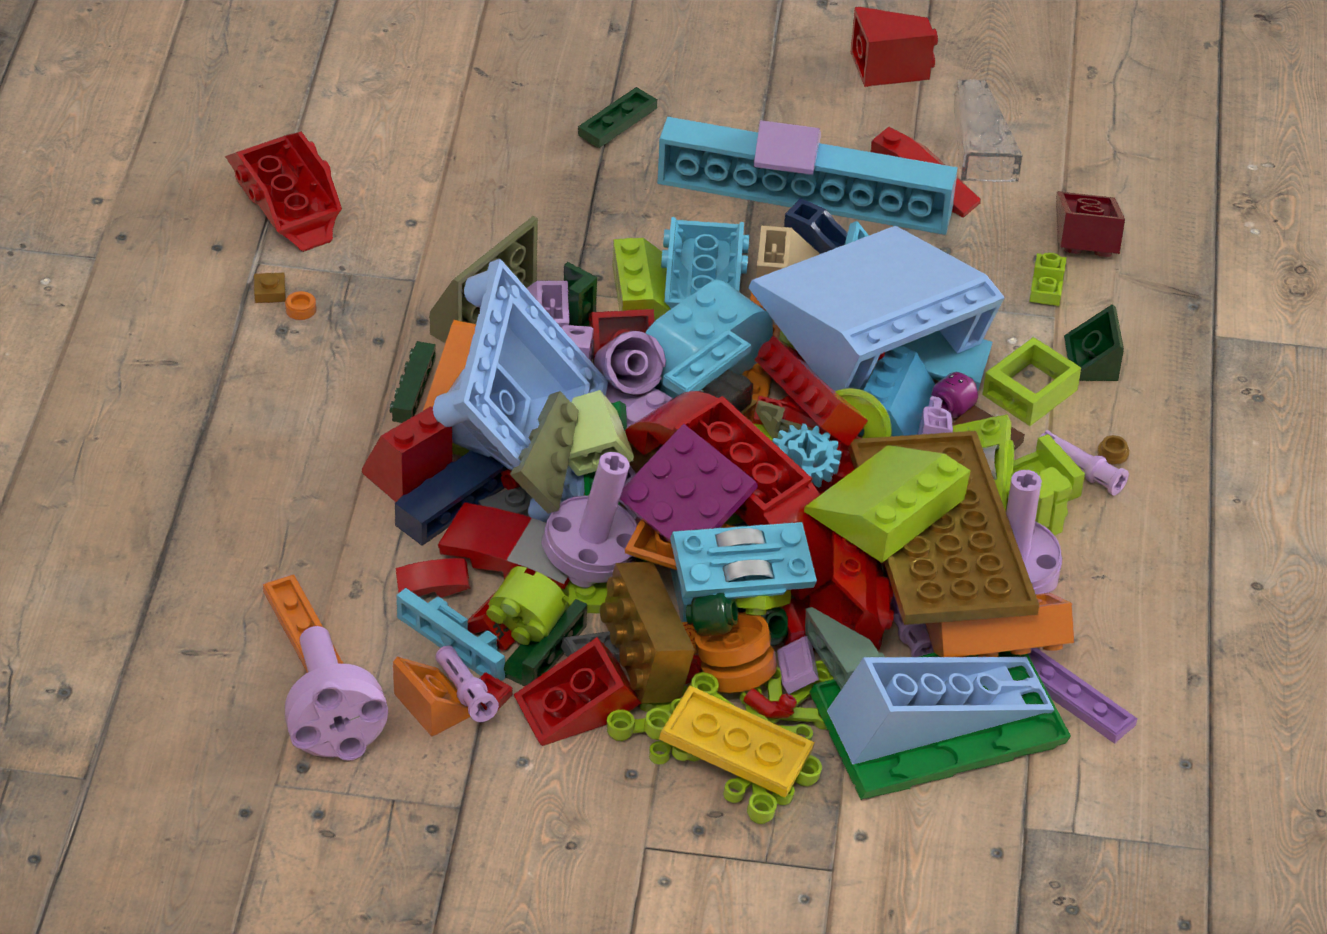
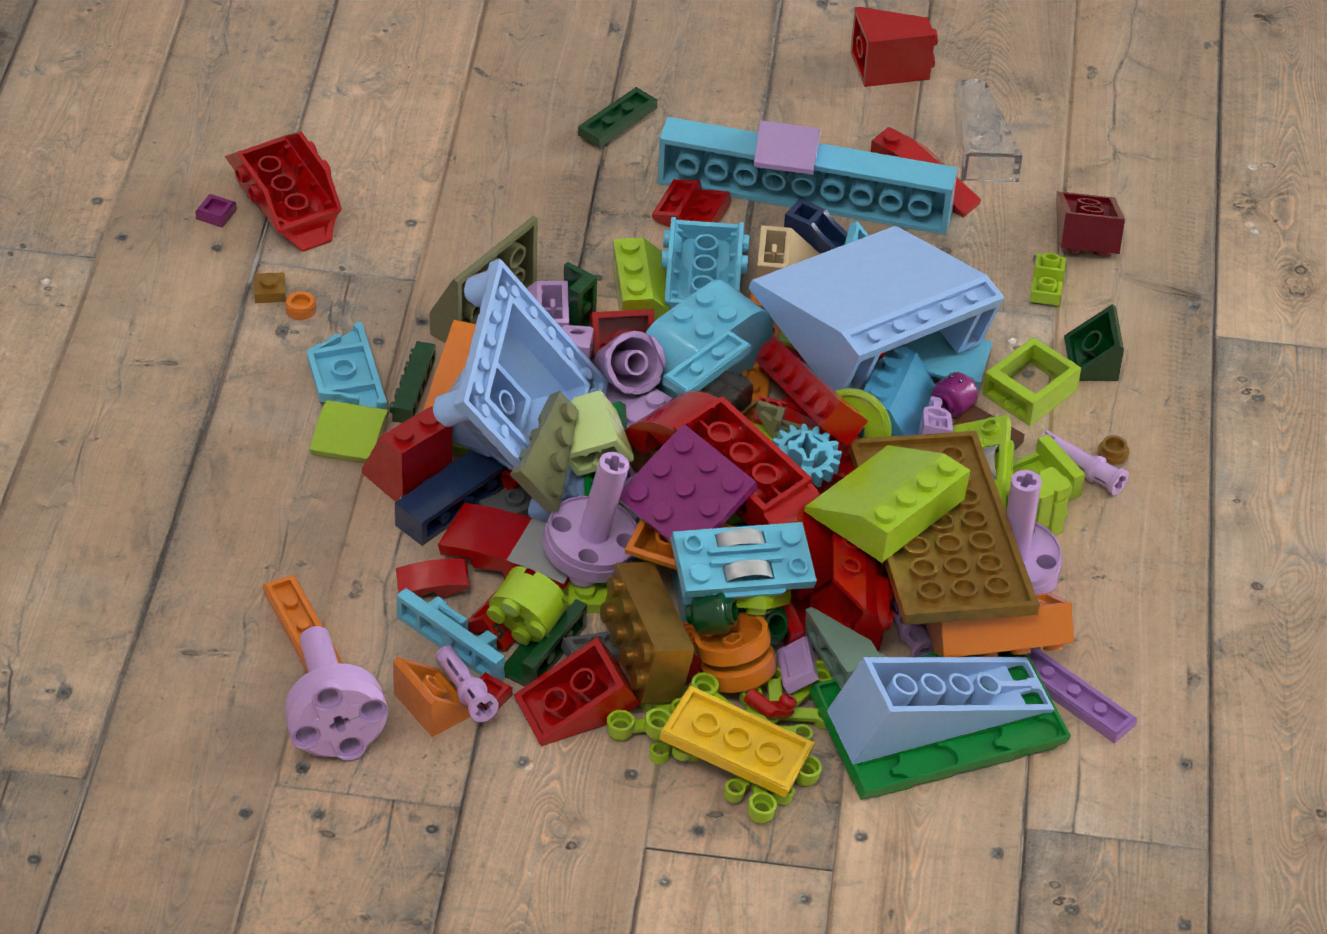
(216, 210): none -> magenta tile
(346, 370): none -> medium azure wing
(347, 431): none -> lime slope
(690, 203): none -> red slope

